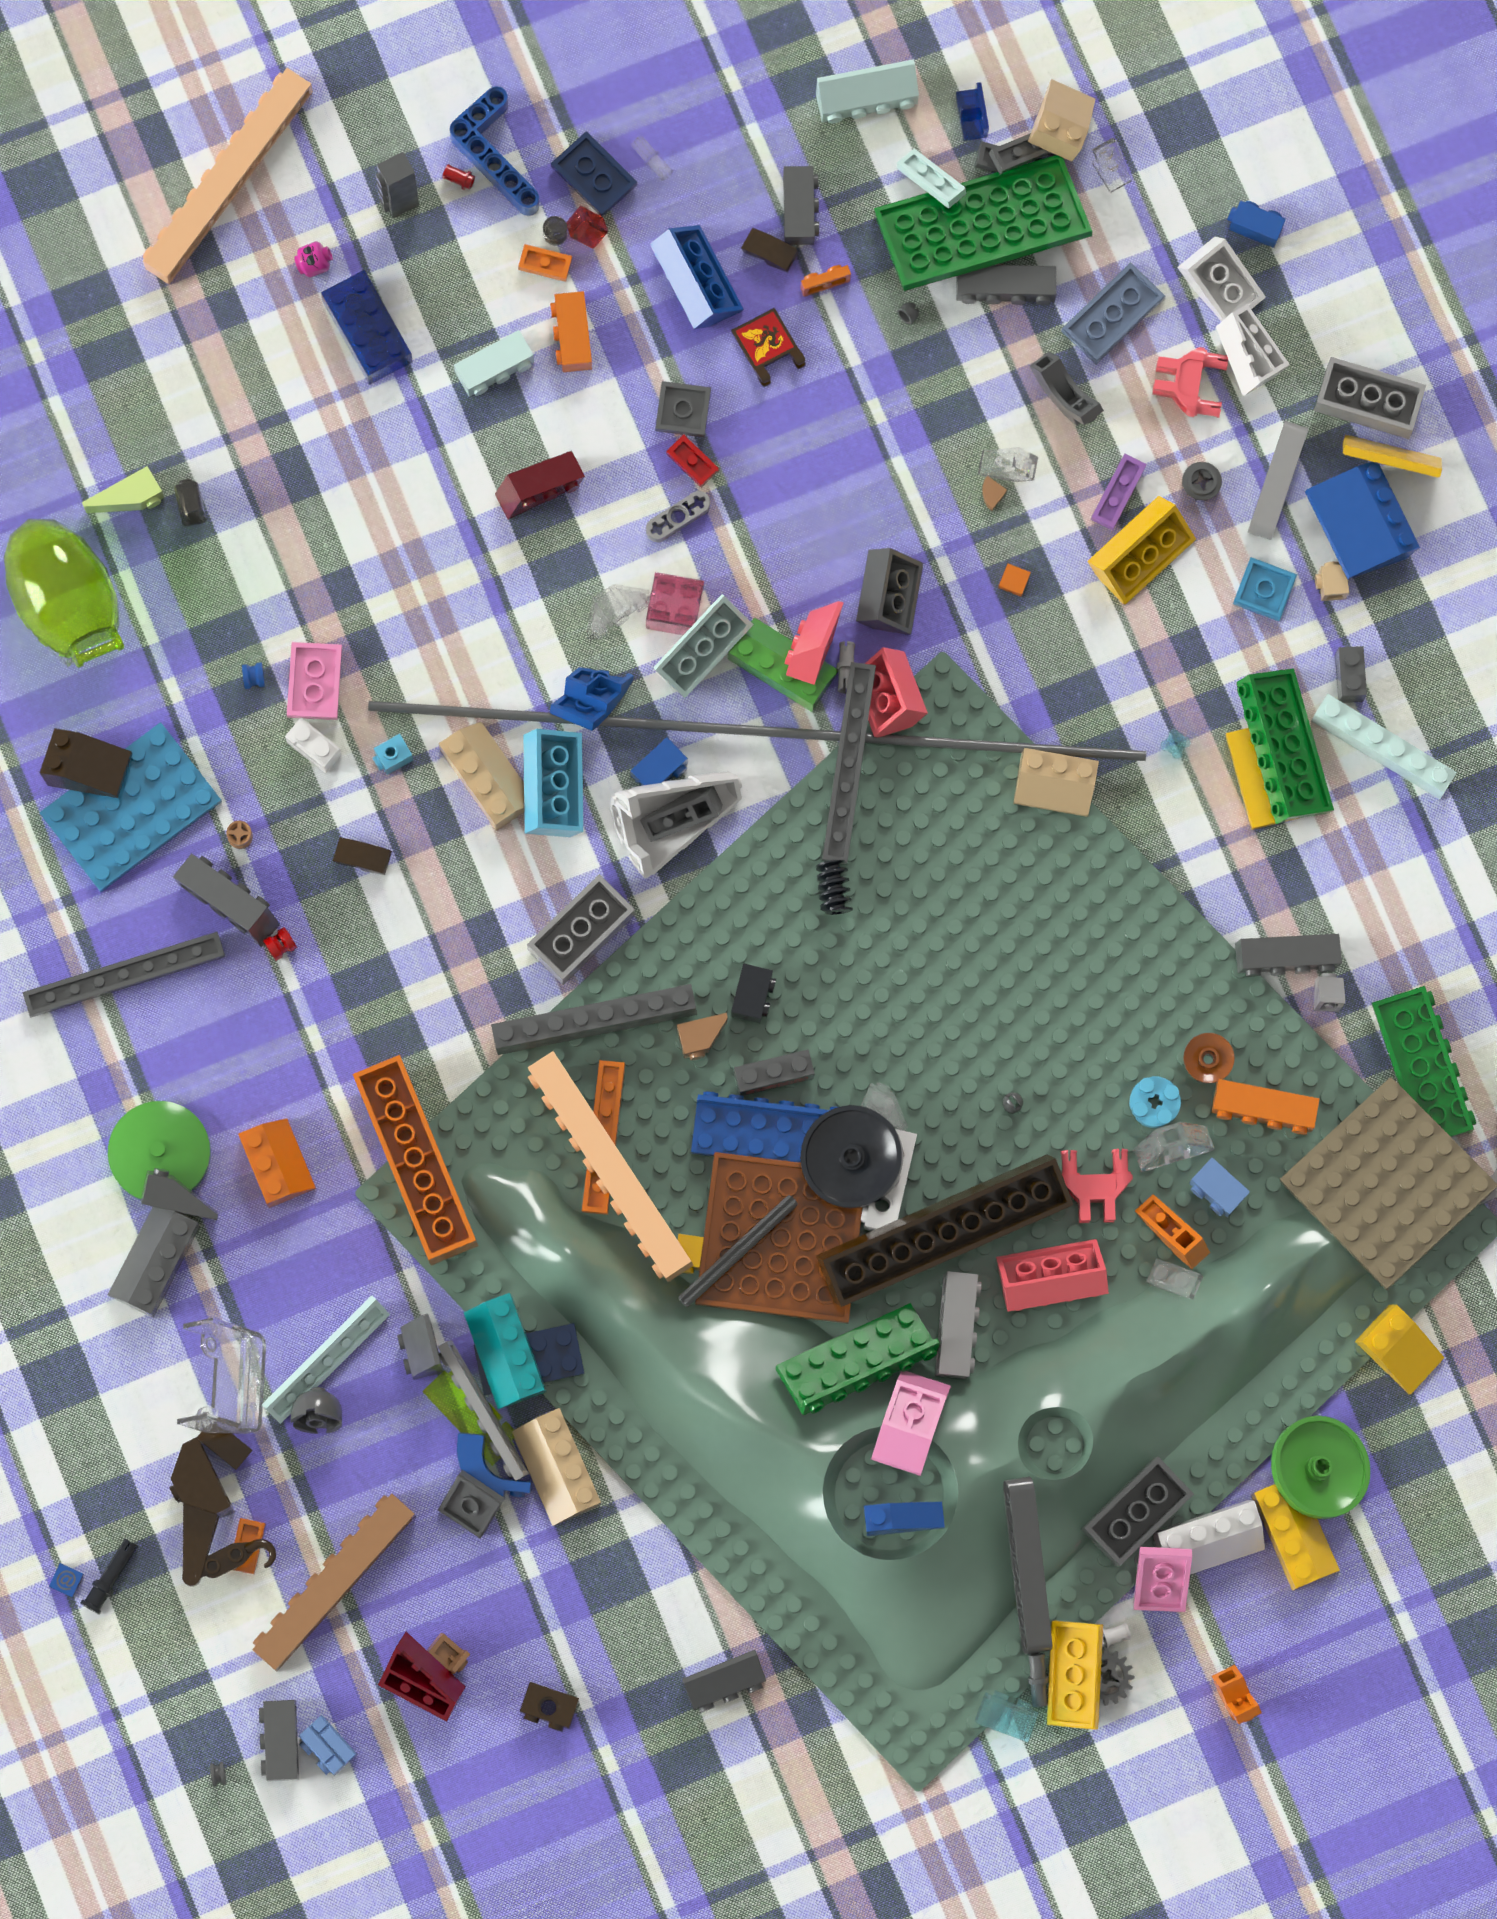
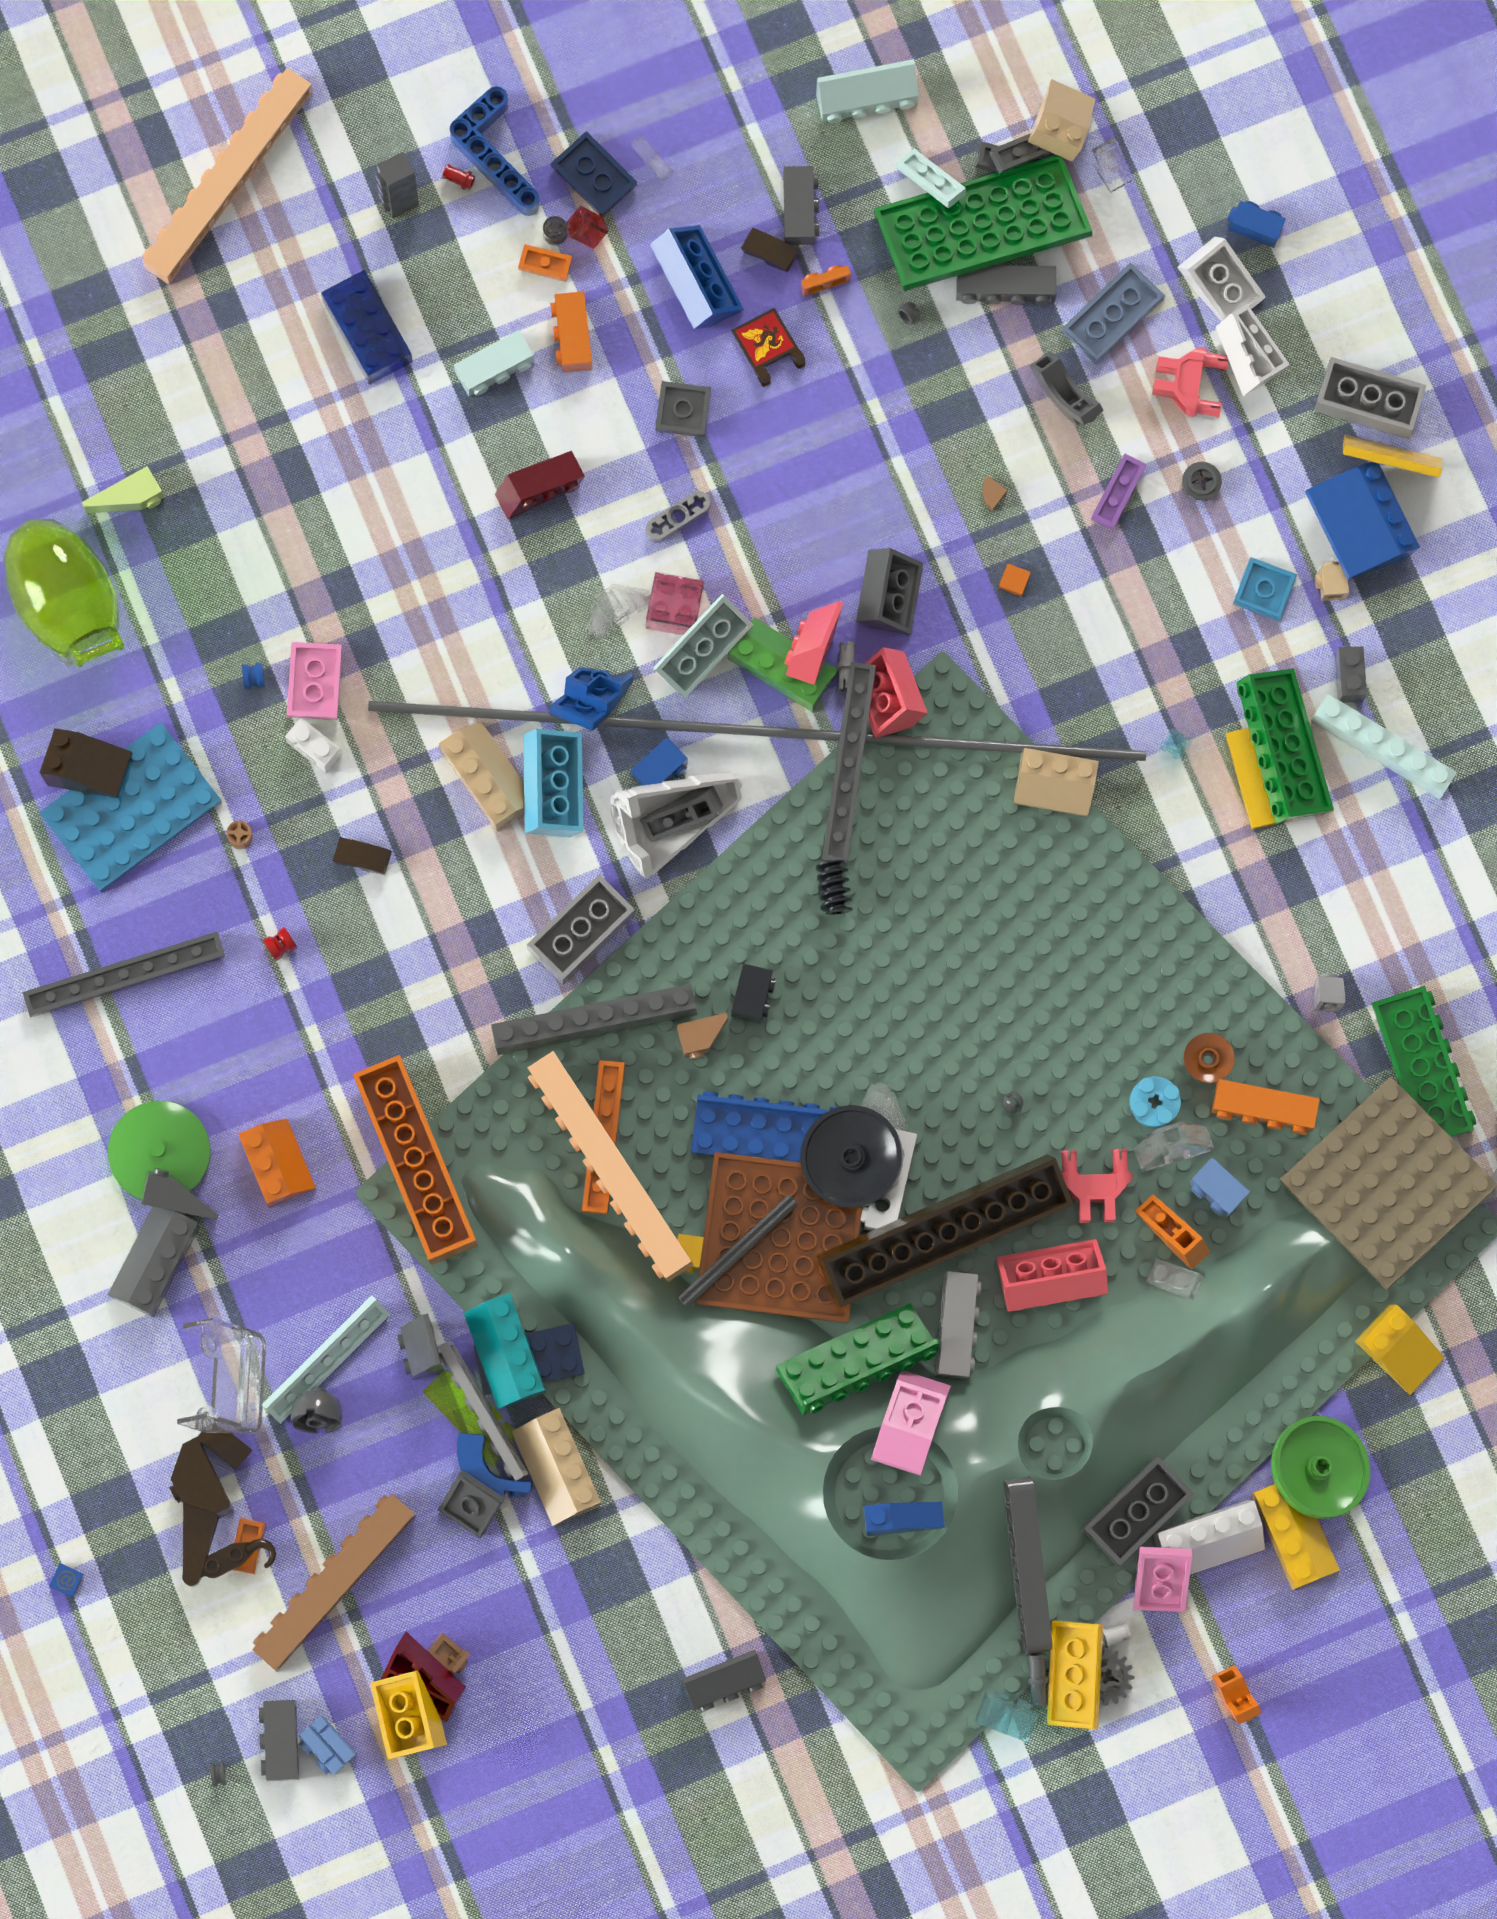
(103, 1587): black pin -> none
(189, 502): clear smoke brick -> none
(227, 898): dark grey wedge -> none
(313, 259): dark pink head -> none
(392, 755): medium azure brick -> none
(407, 1715): none -> yellow slope
(537, 1695): dark brown brick -> none
(692, 461): red plate -> none
(774, 1073): dark grey brick -> none
(972, 113): clear blue panel -> none
(1008, 464): clear slope -> none
(1142, 549): yellow slope -> none
(1278, 480): light grey beam -> none
(1288, 954): dark grey brick -> none

